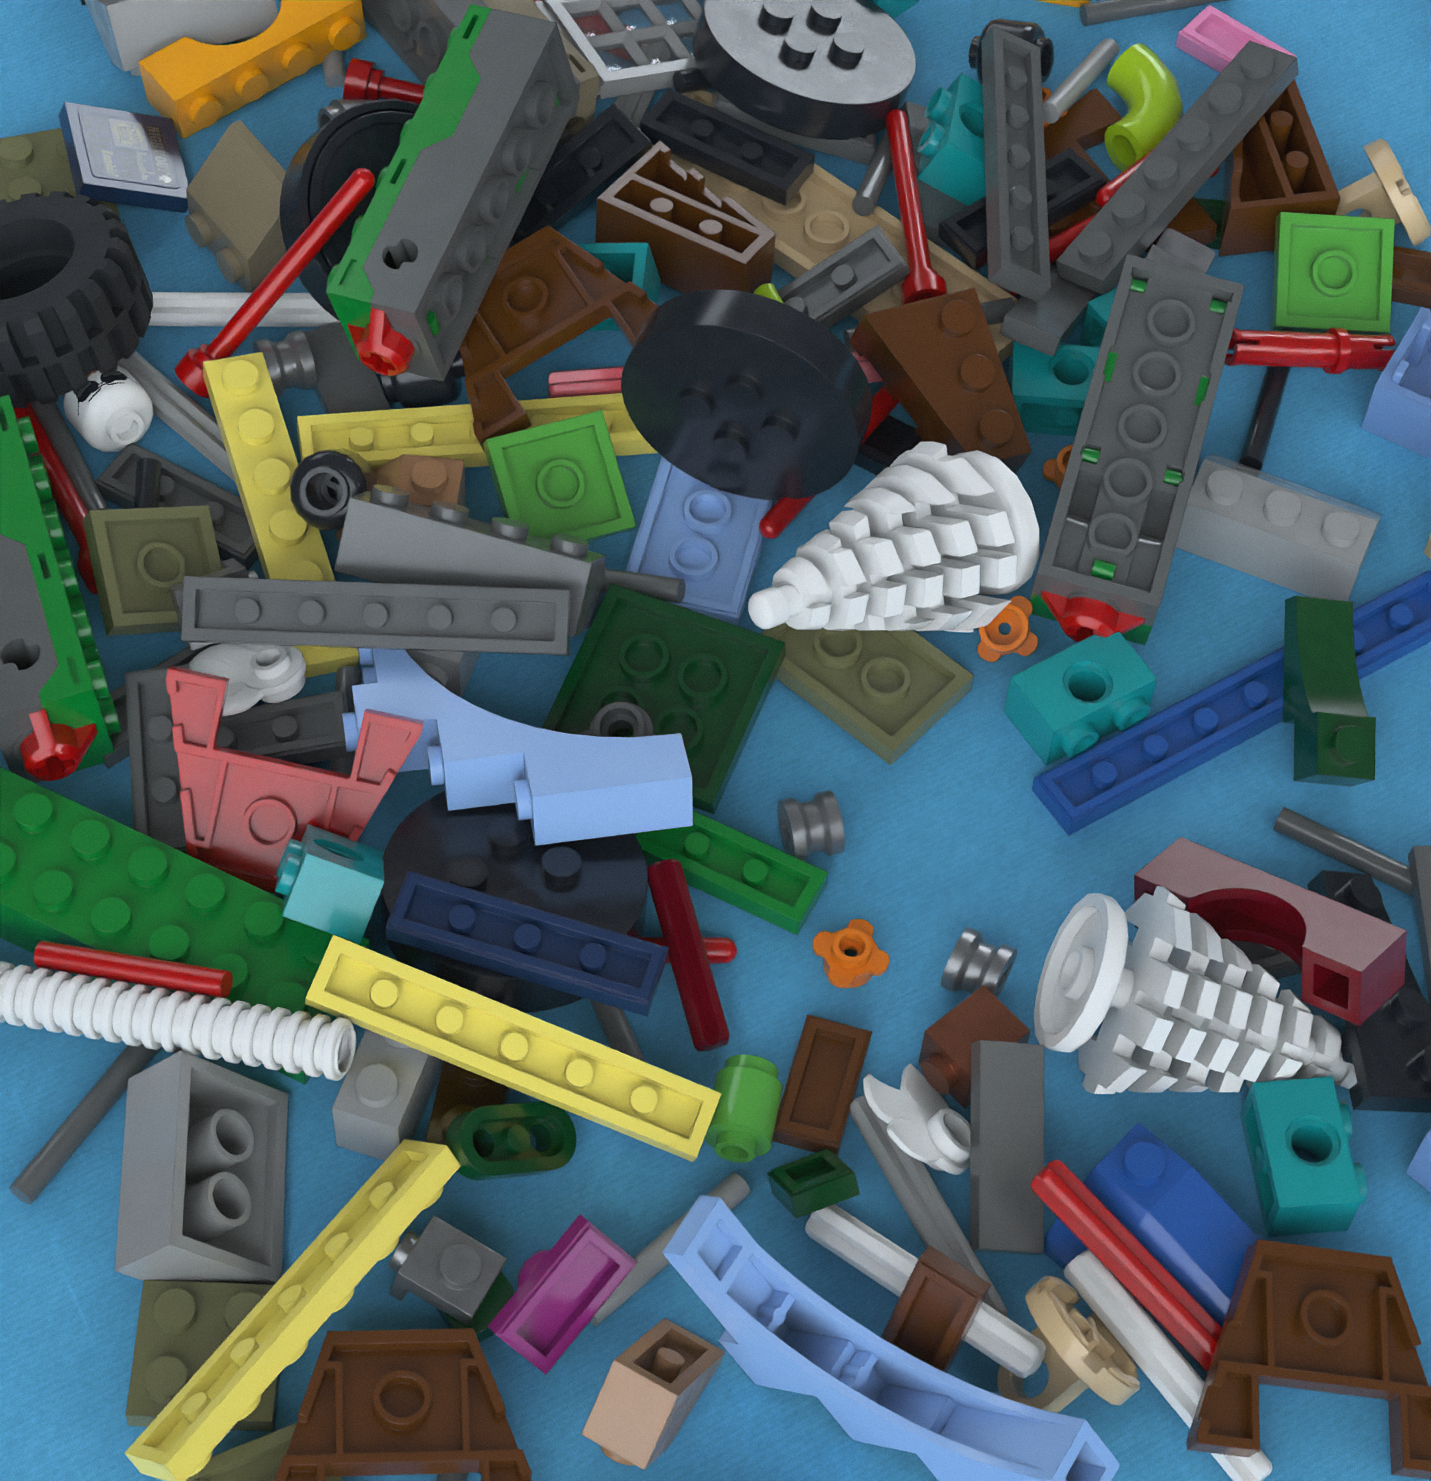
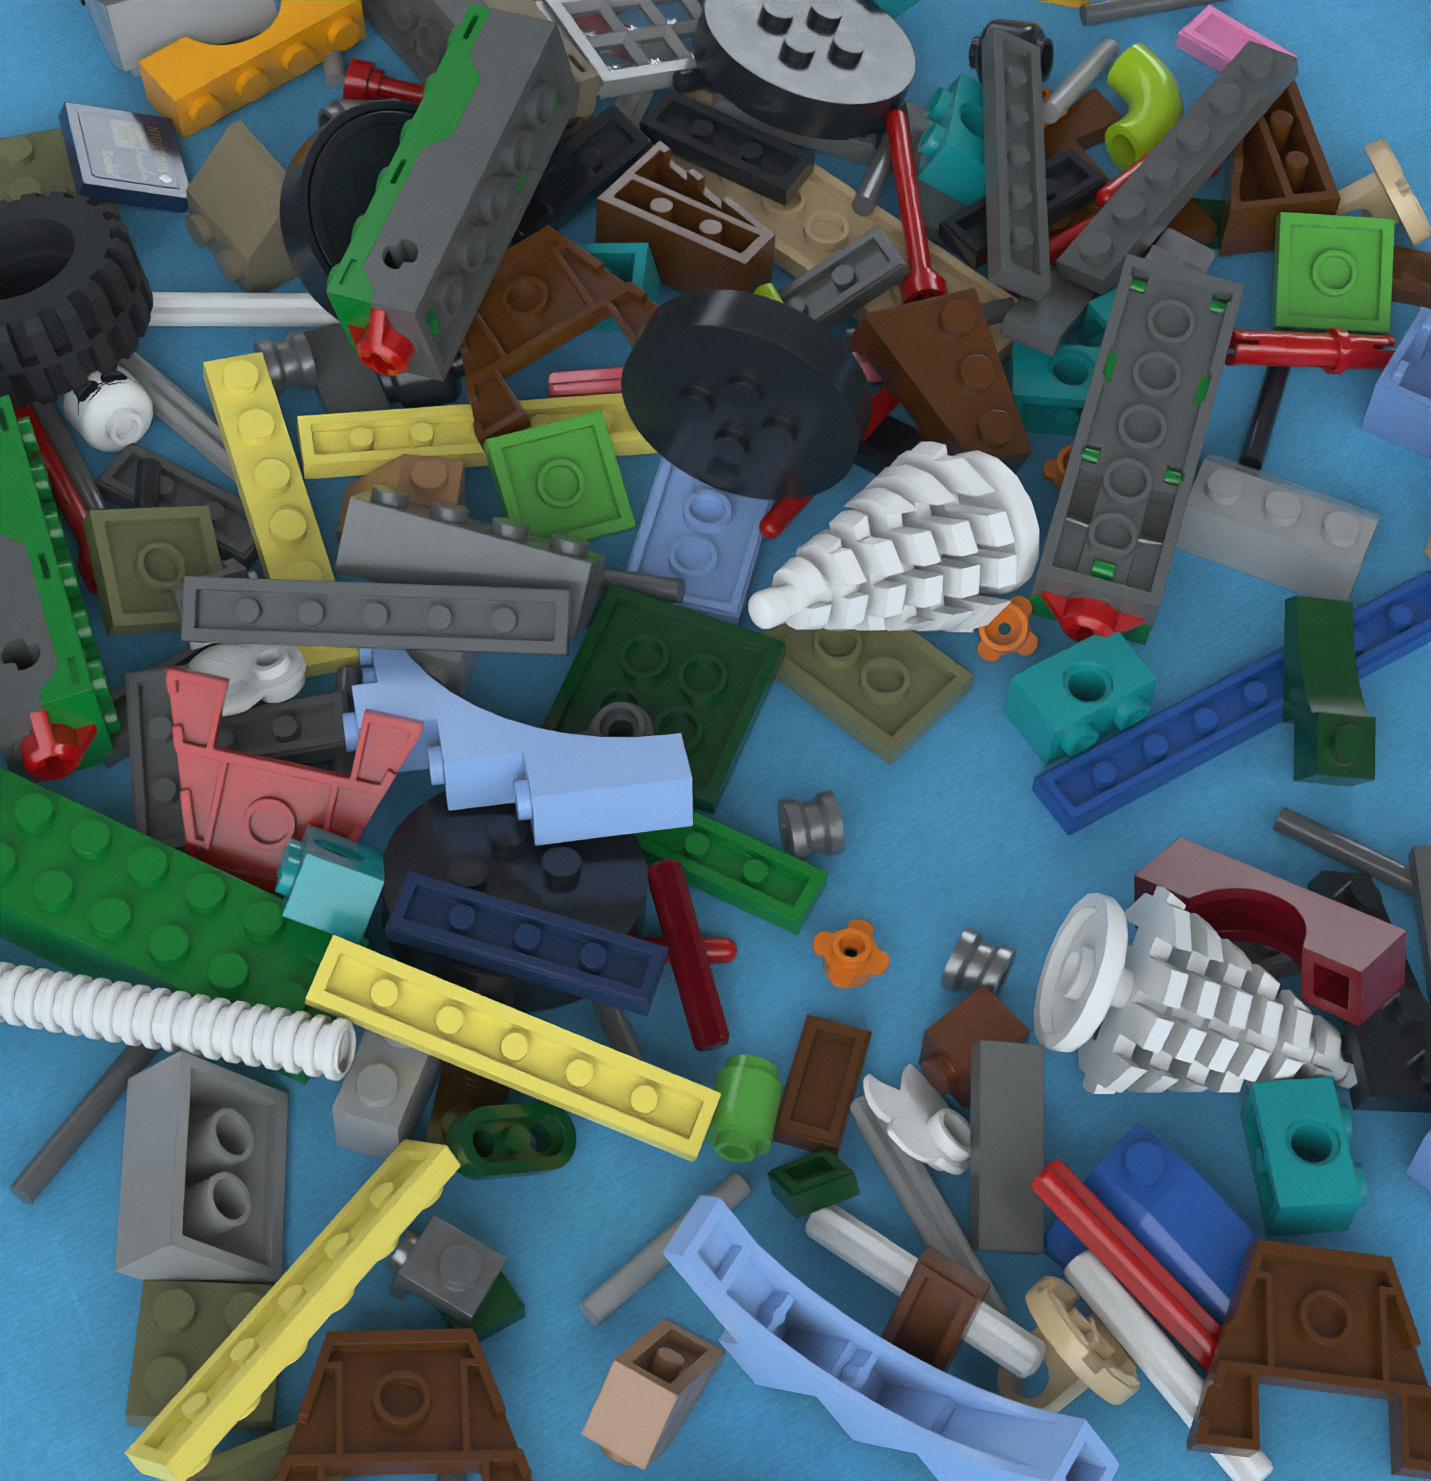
(133, 969): red bar -> none
(278, 280): red piece -> none
(314, 484): black head -> none
(561, 1293): magenta tile -> none

